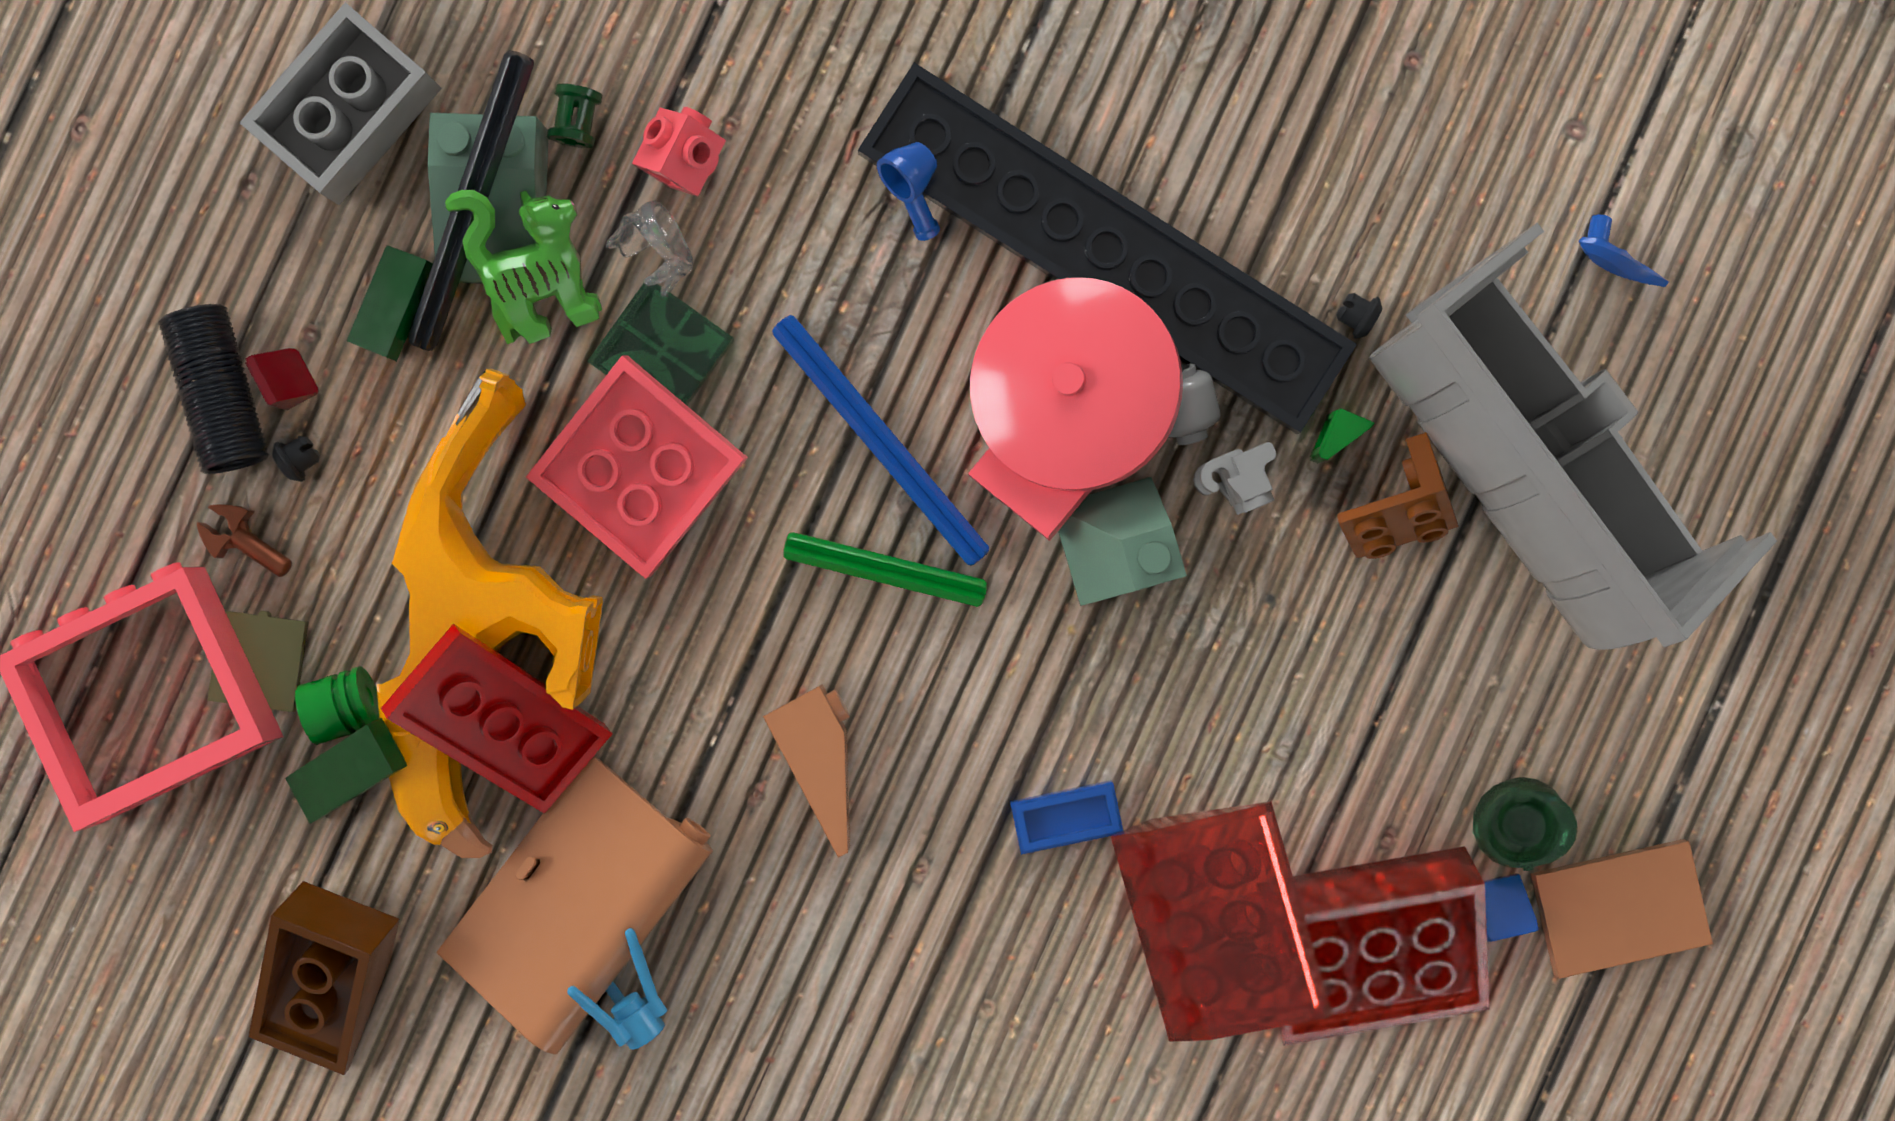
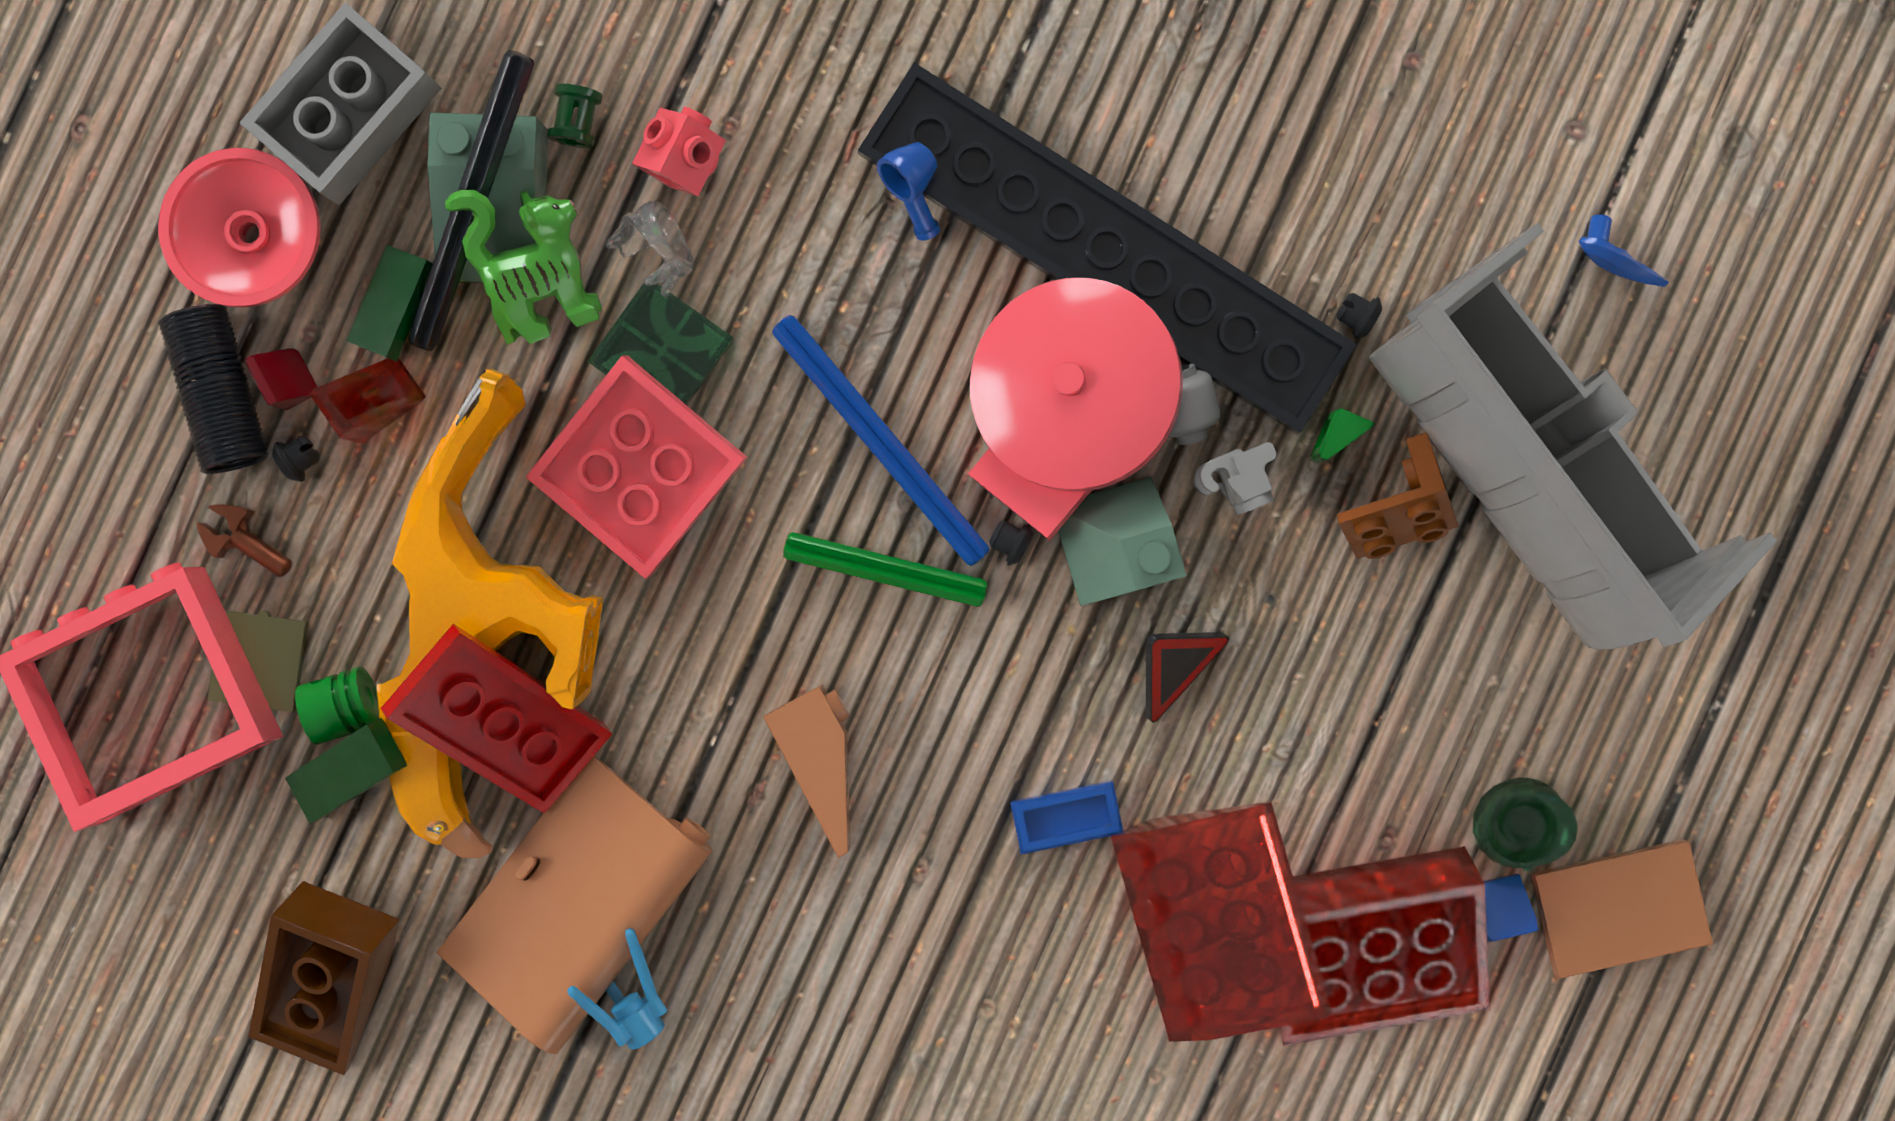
(208, 219): none -> coral dish
(368, 399): none -> clear red slope
(1011, 540): none -> black piece
(1174, 663): none -> piece

